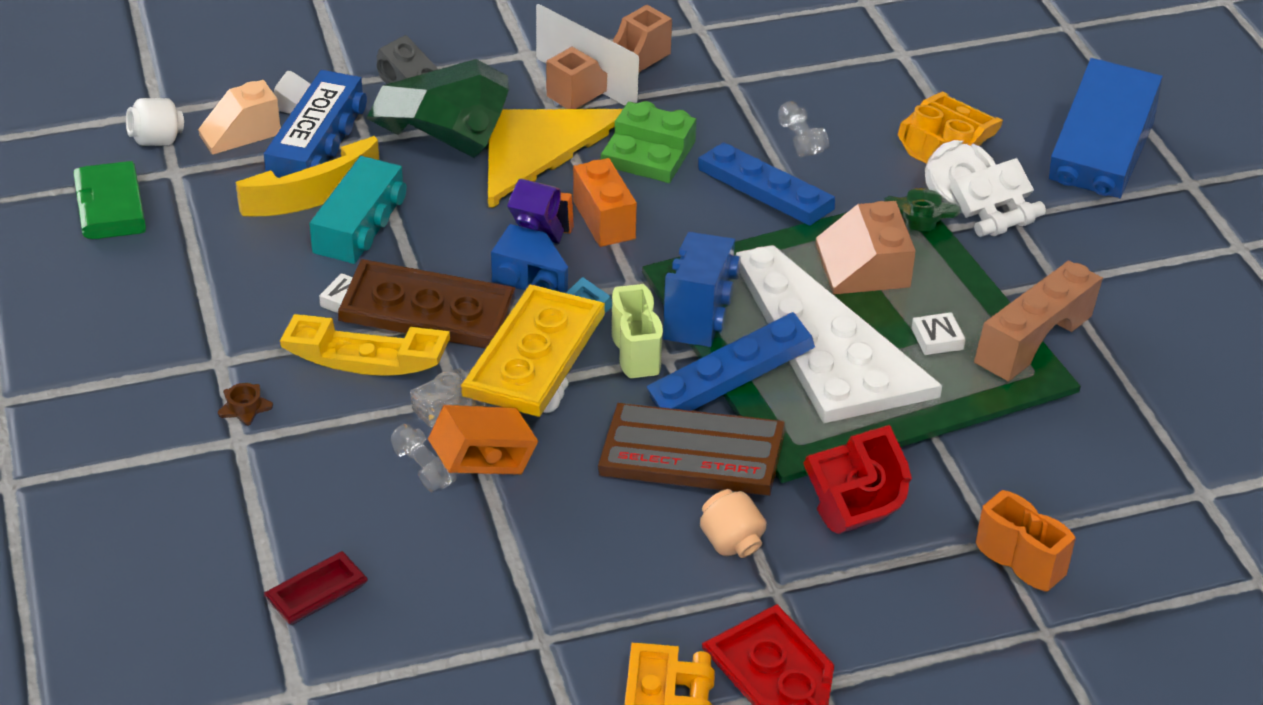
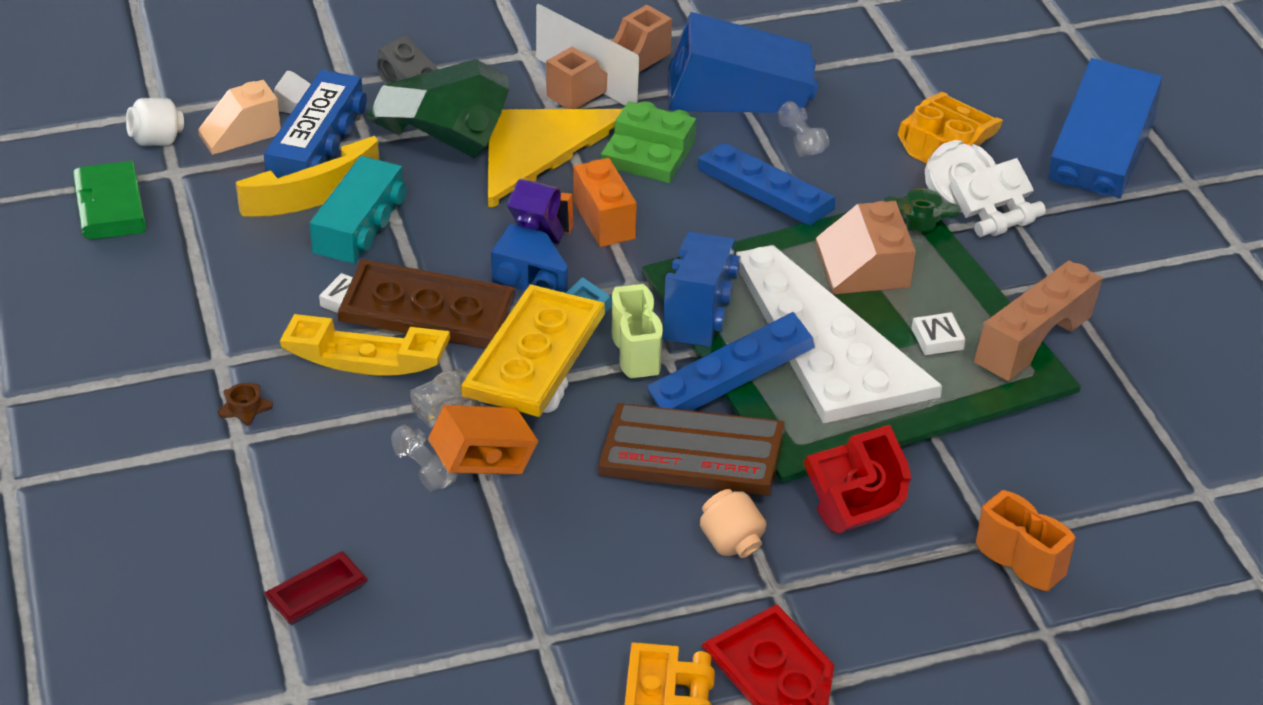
(738, 69): none -> blue slope

